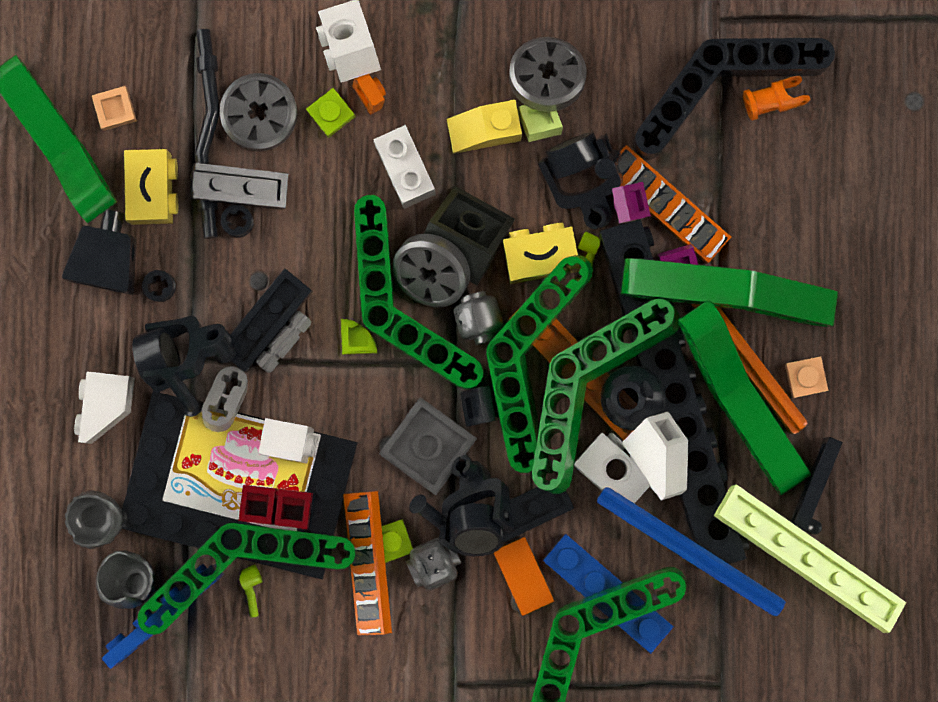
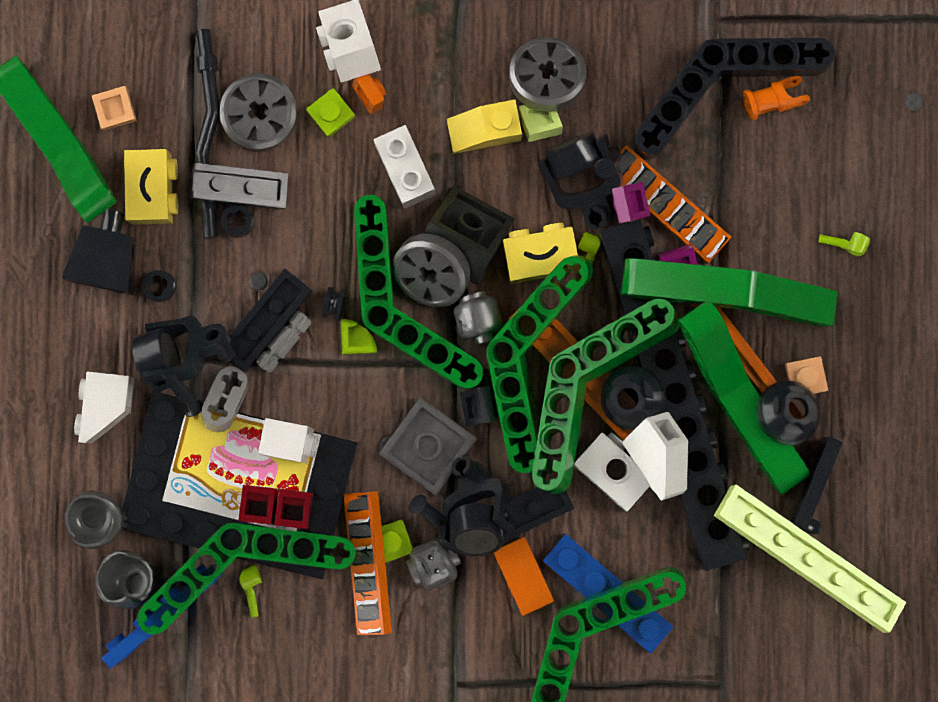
(334, 303): none -> black bush
(691, 551): blue axle -> none
(776, 418): none -> black piece
(856, 246): none -> lime hand

